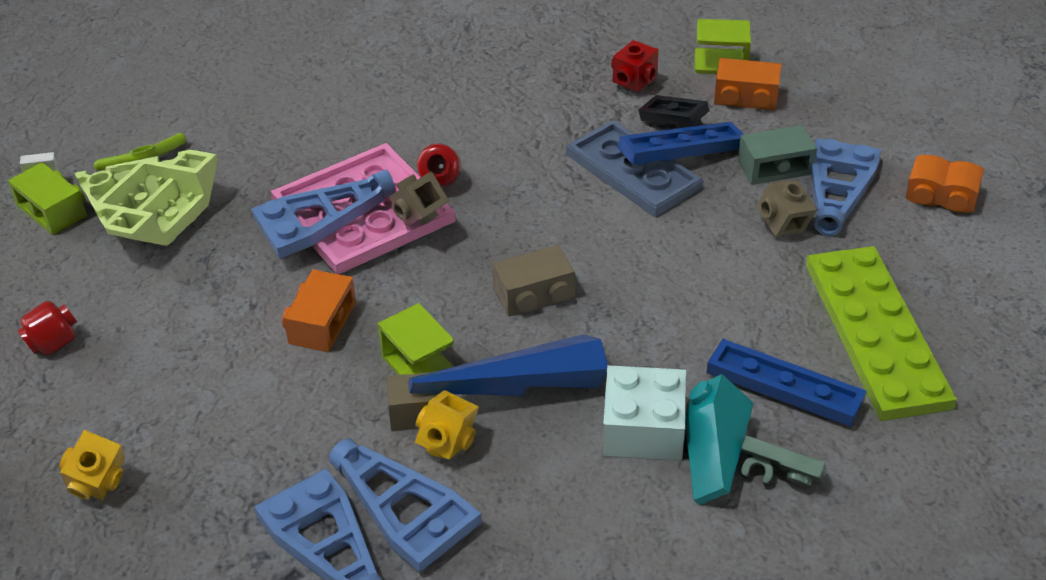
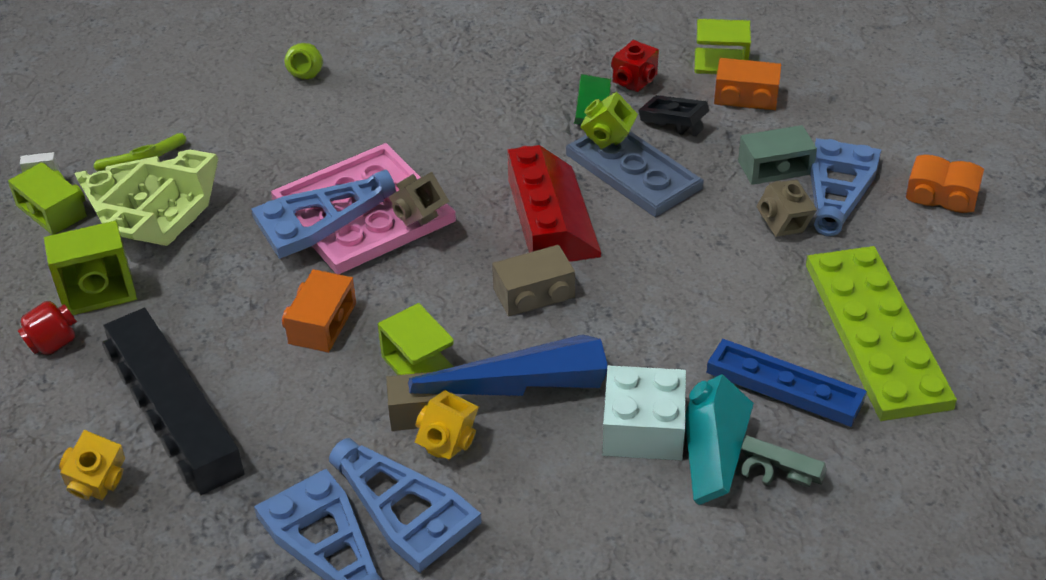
(90, 268): none -> lime brick
(173, 402): none -> black brick
(303, 61): none -> lime animal
(439, 154): red head -> none
(550, 203): none -> red slope
(589, 90): none -> green slope
(608, 120): none -> lime brick
(680, 143): blue plate -> none

